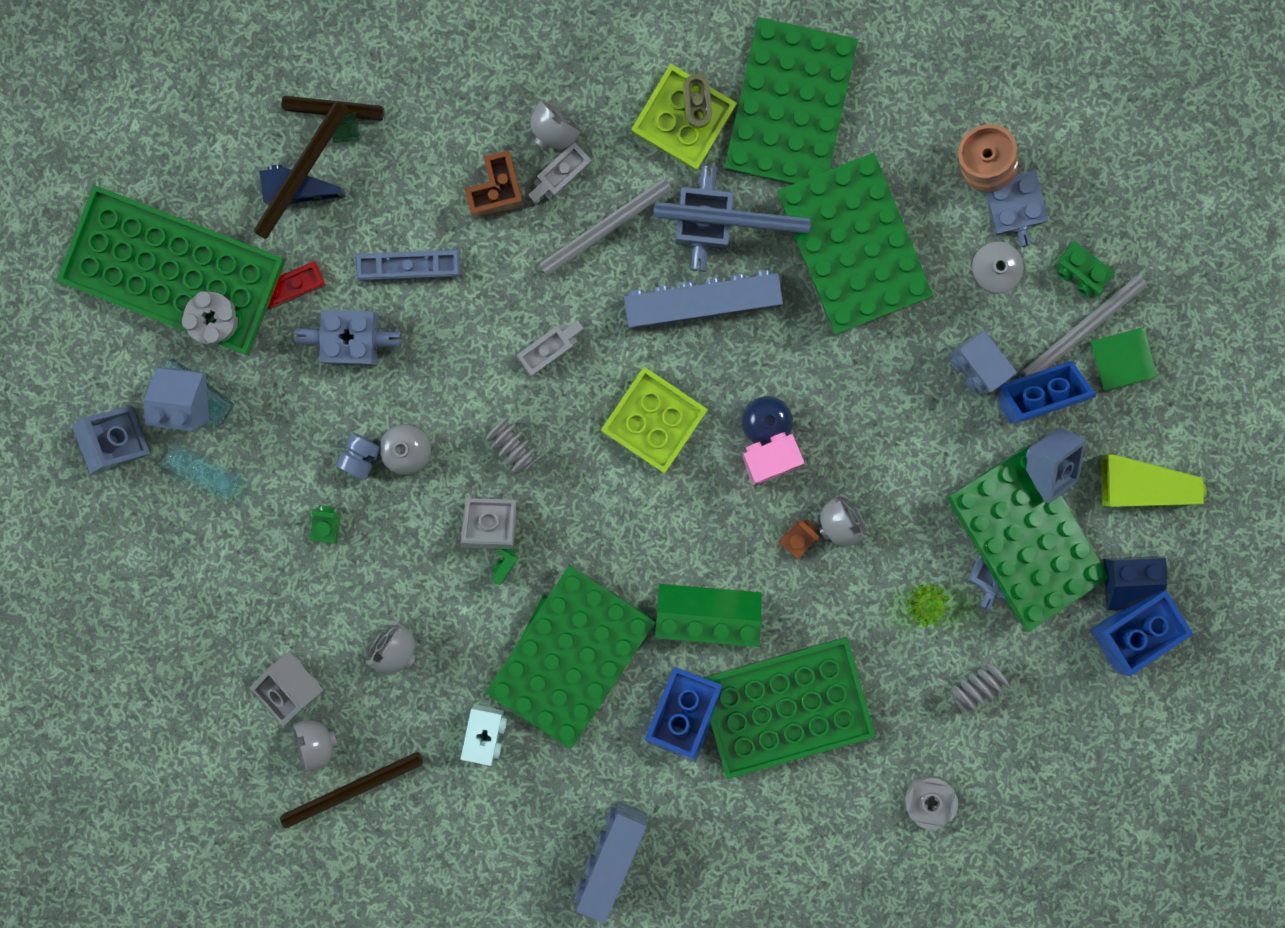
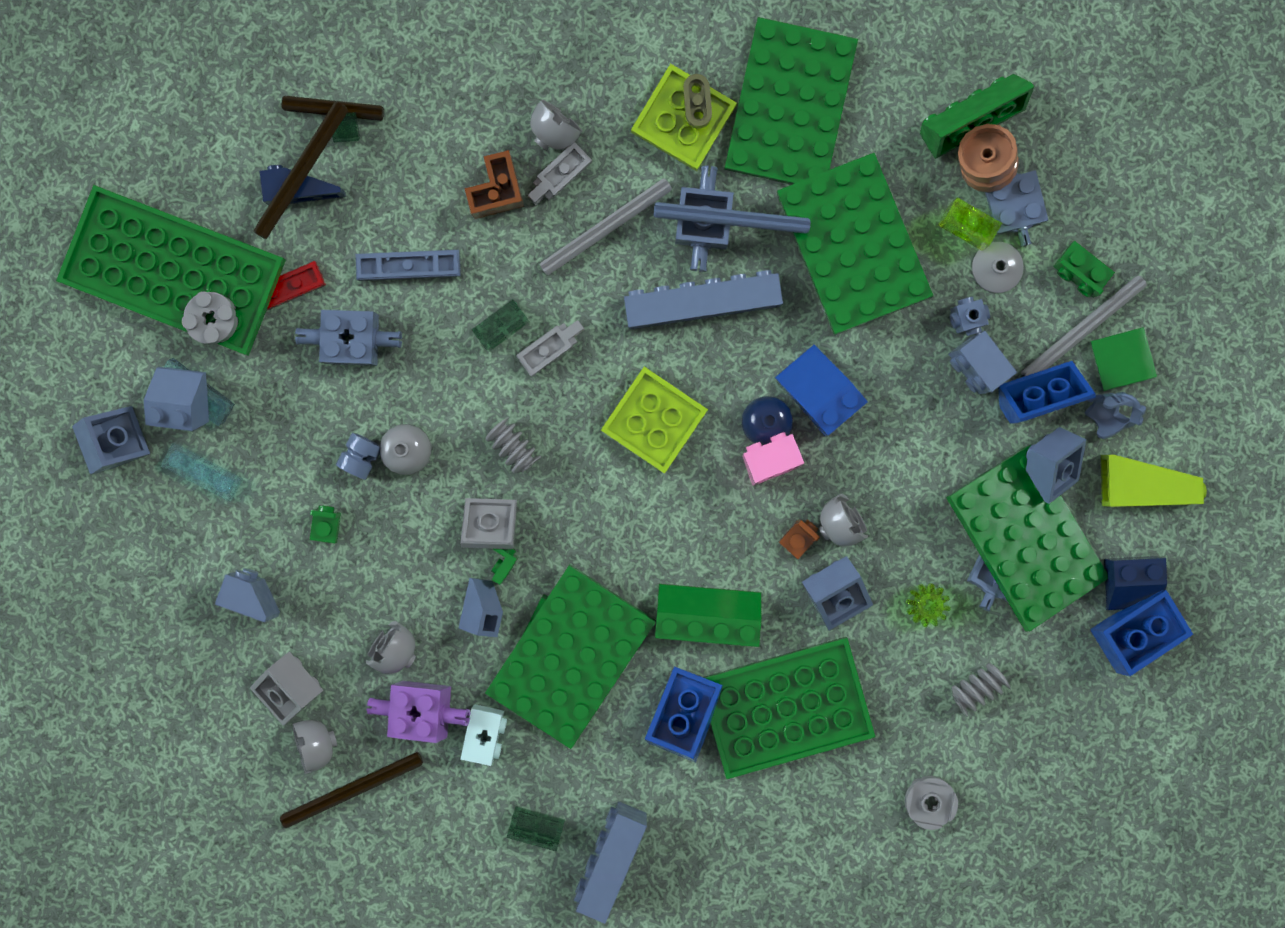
(247, 595): none -> sand blue slope
(404, 710): none -> medium lavender brick
(481, 609): none -> sand blue slope
(500, 325): none -> clear green hinge
(535, 828): none -> clear green hinge
(821, 390): none -> blue slope
(838, 592): none -> sand blue slope
(960, 316): none -> sand blue brick
(969, 224): none -> clear neon green brick
(989, 106): none -> green slope
(1107, 416): none -> sand blue helmet

